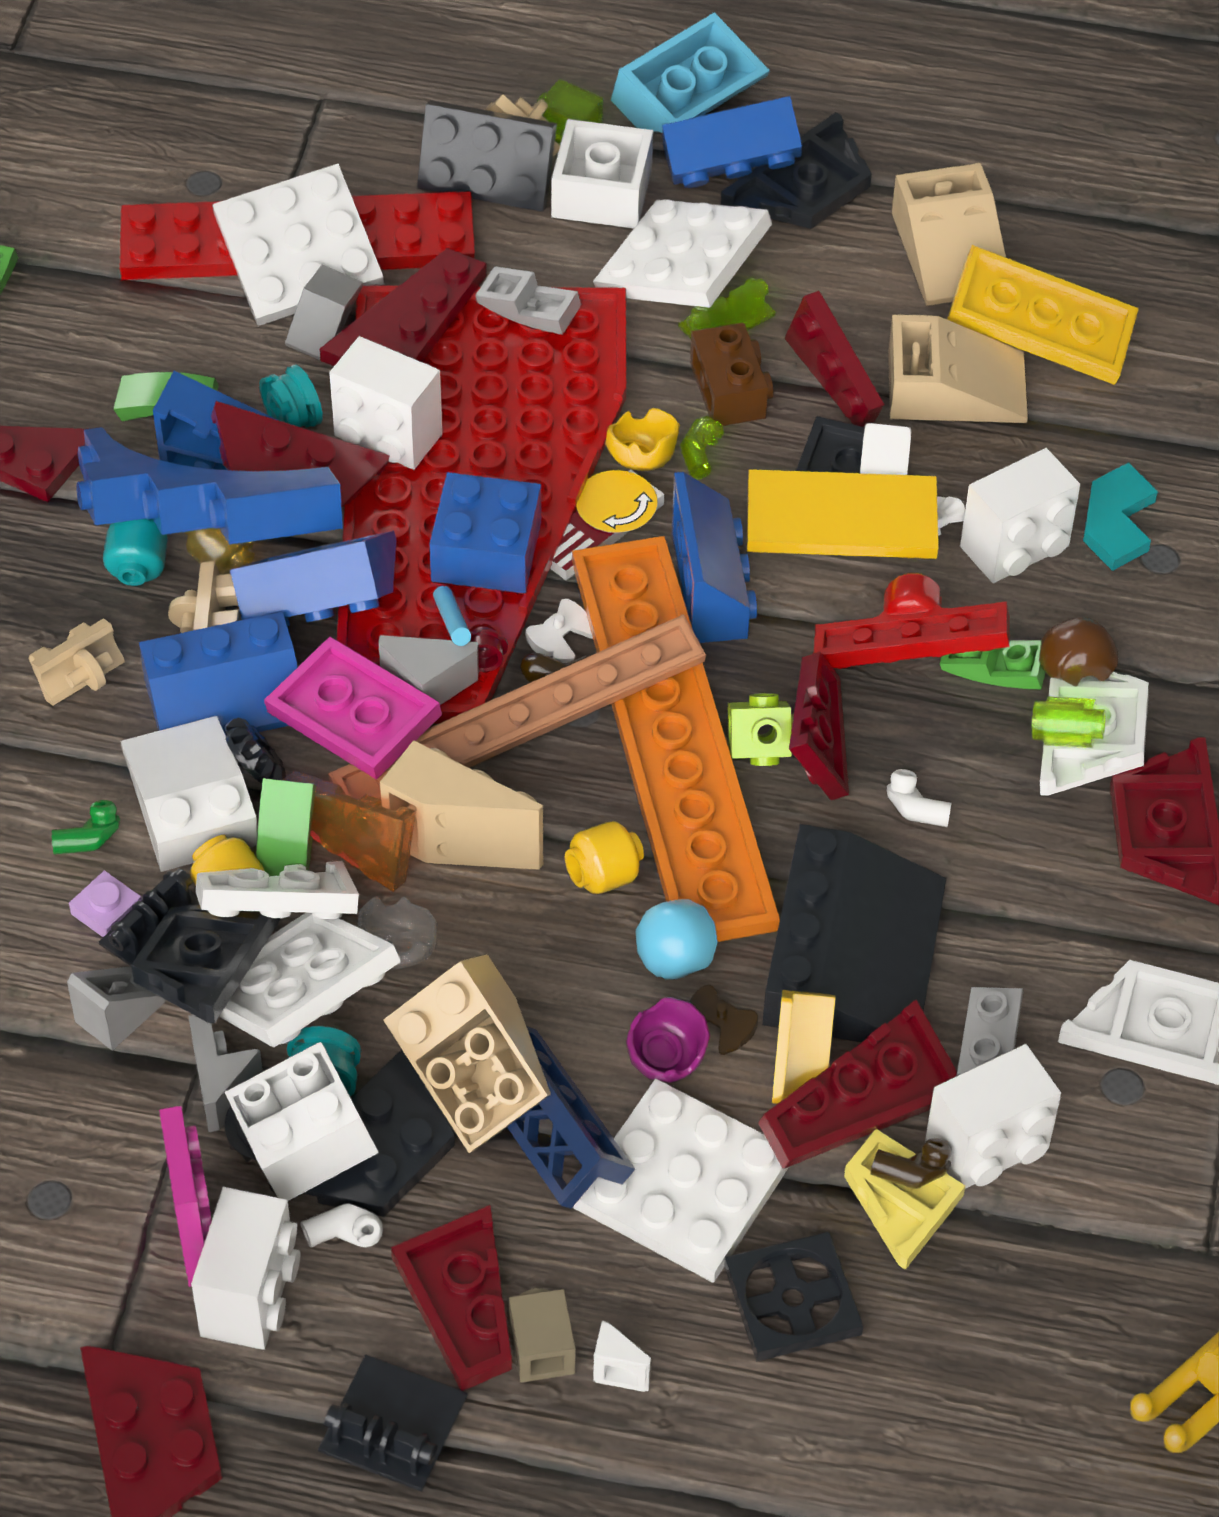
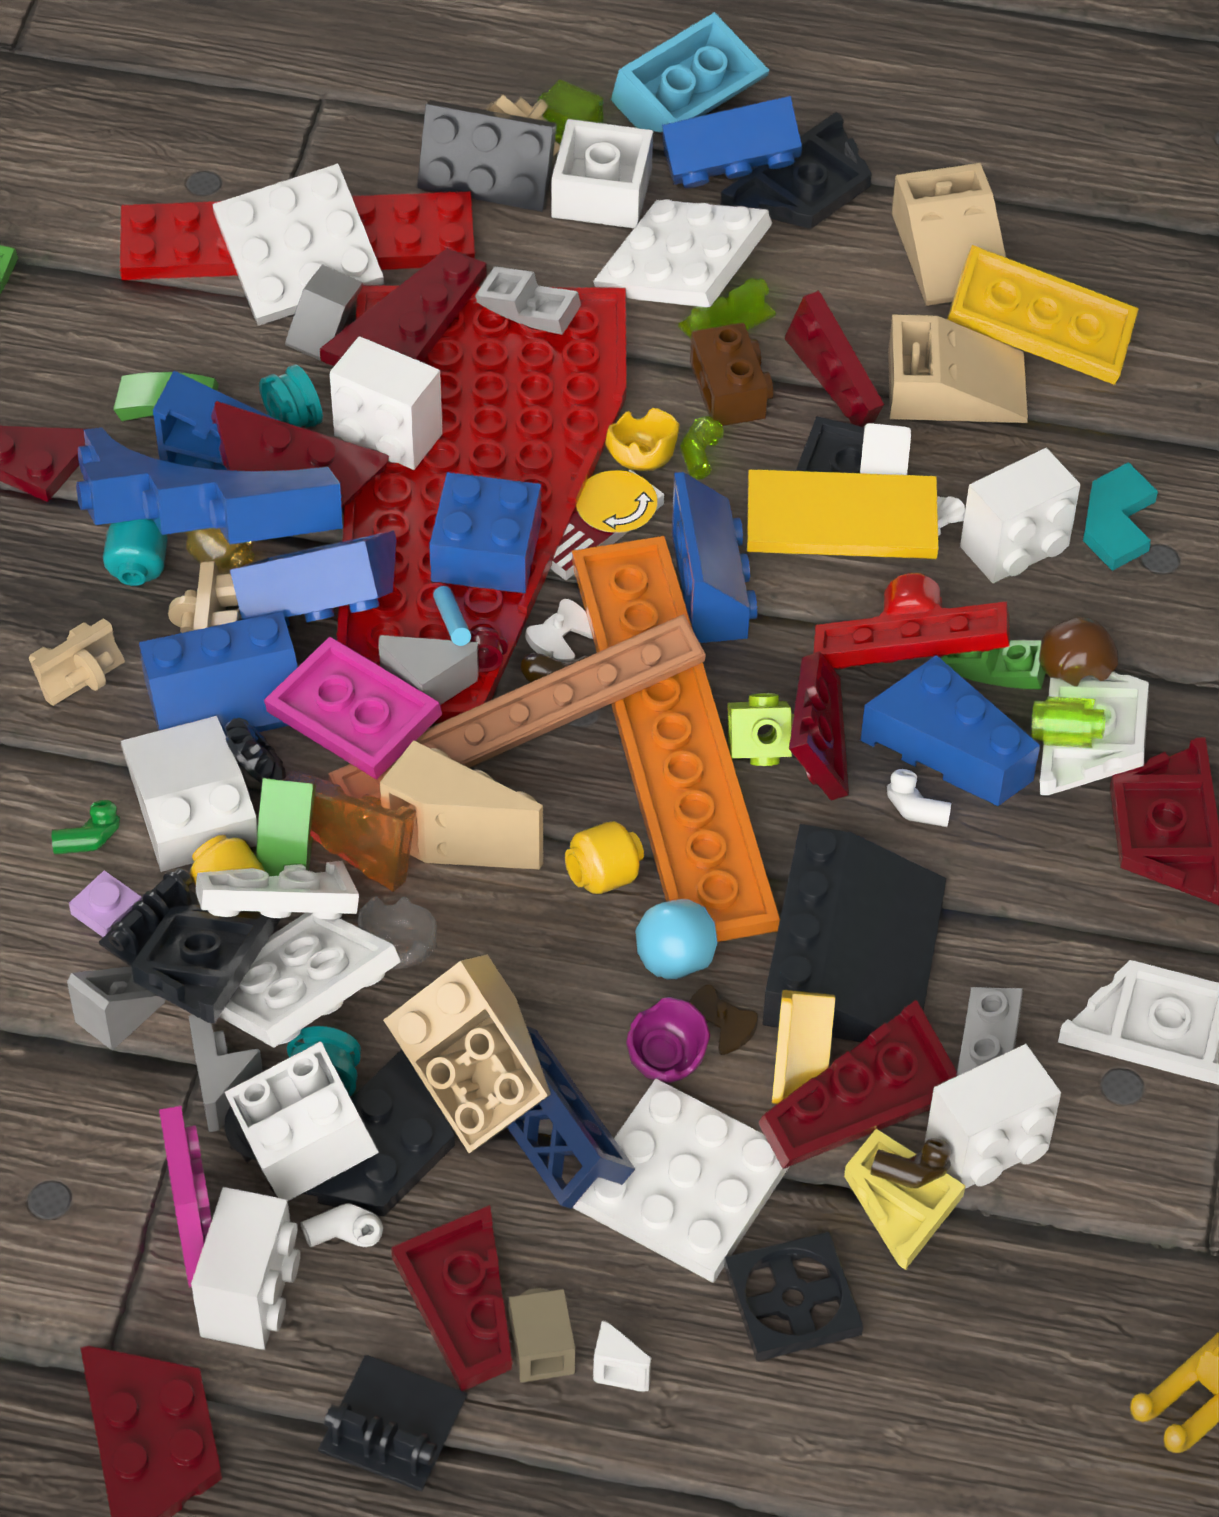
(954, 730): none -> blue wedge

